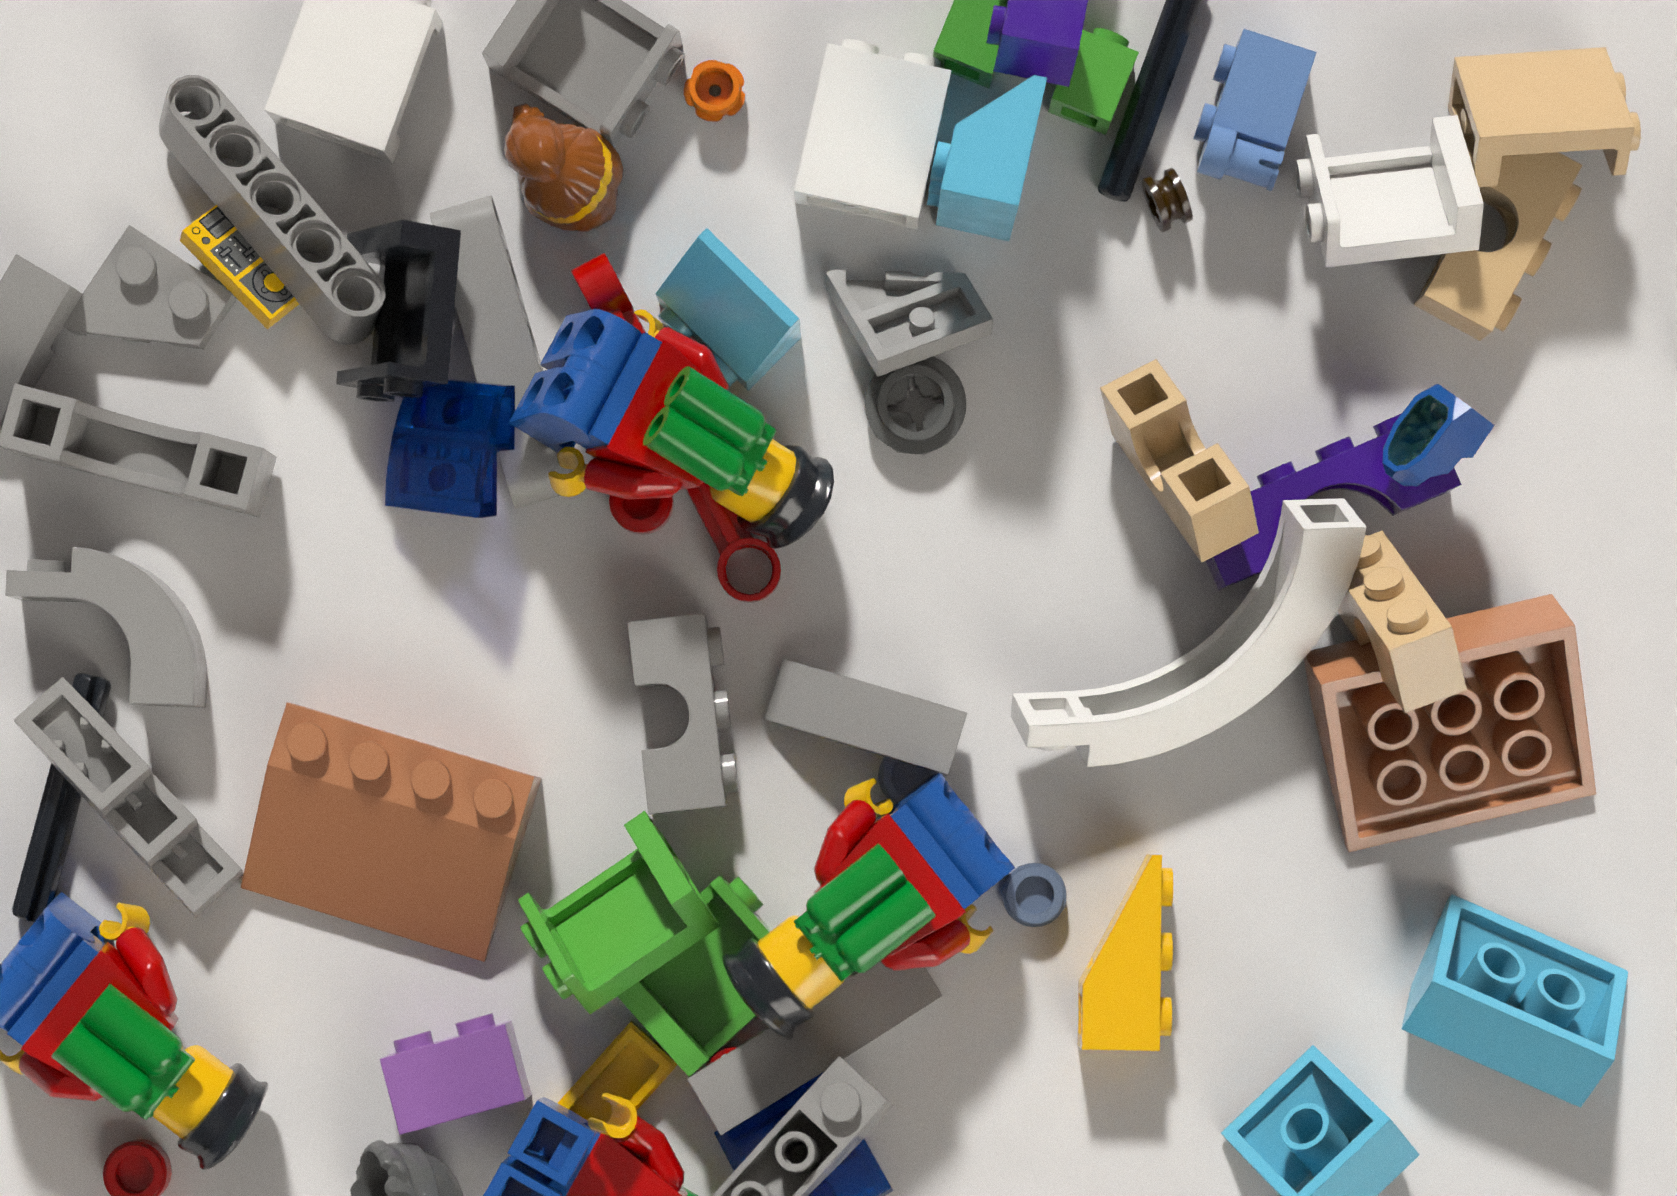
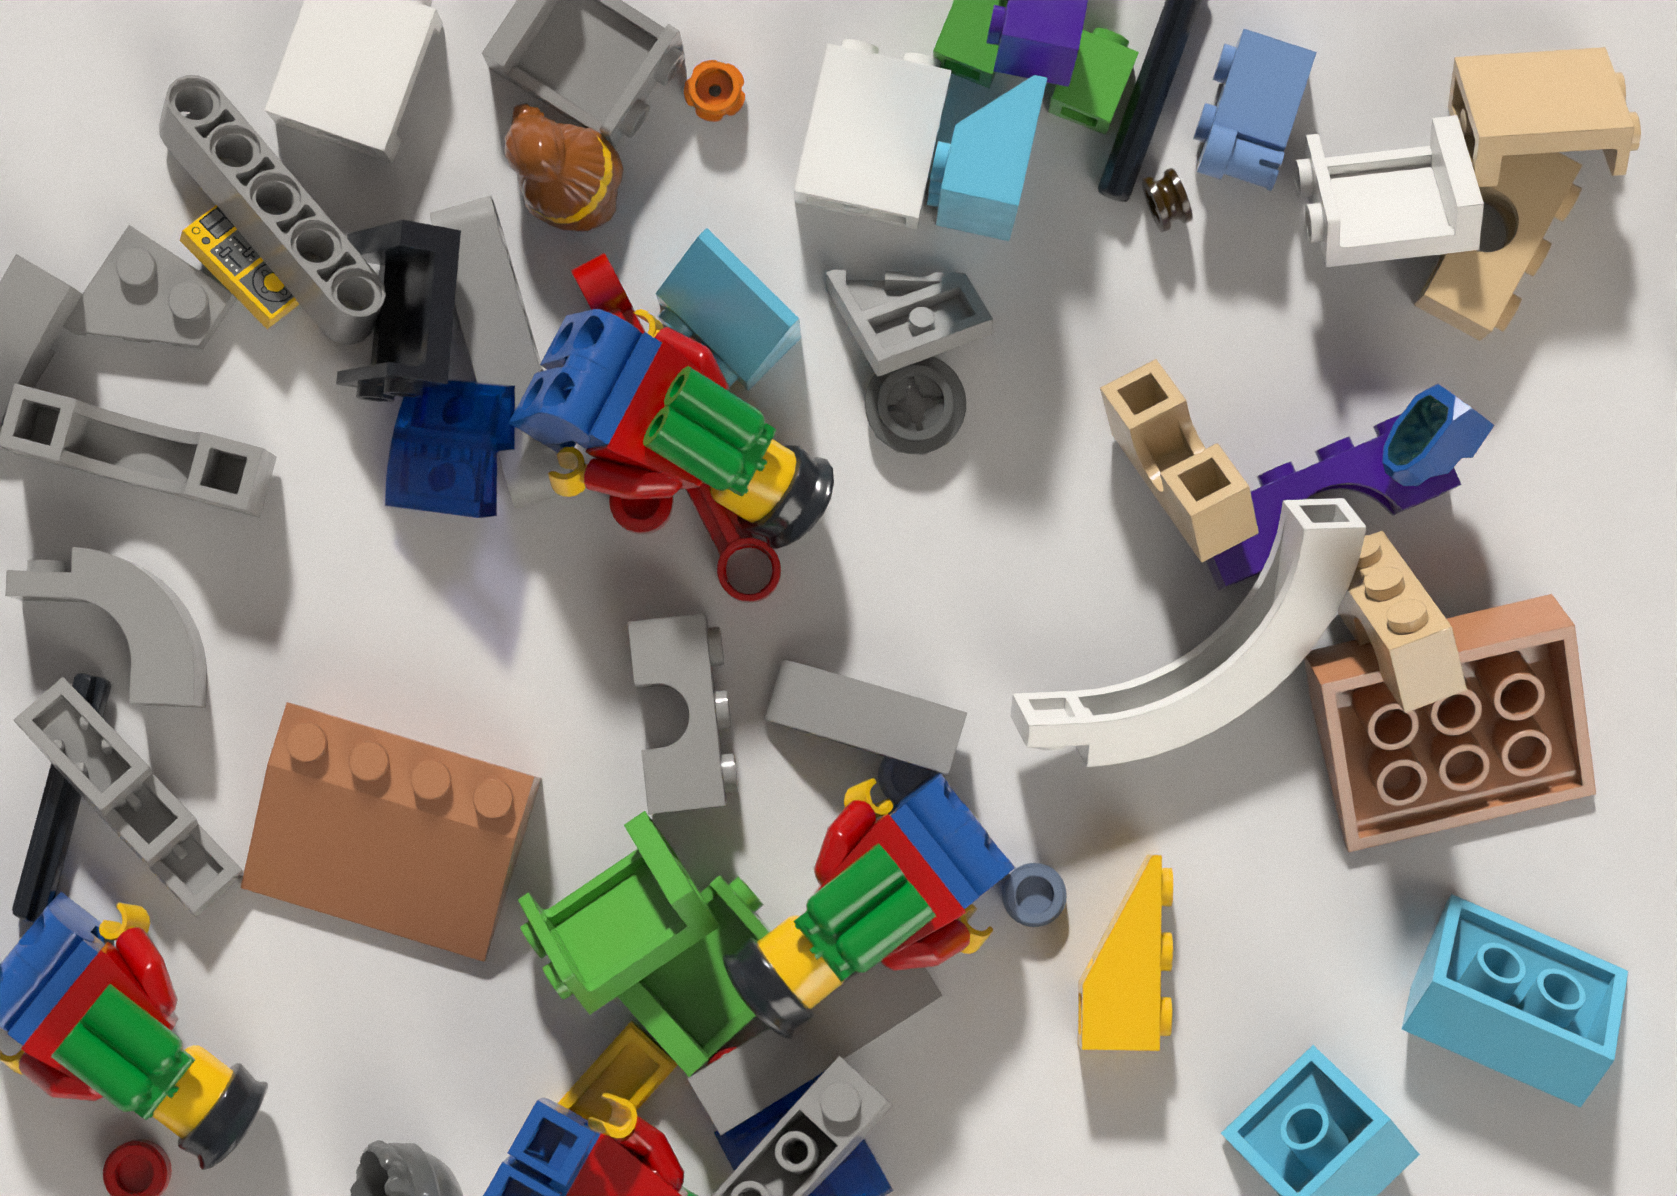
(454, 1075): medium lavender brick -> none

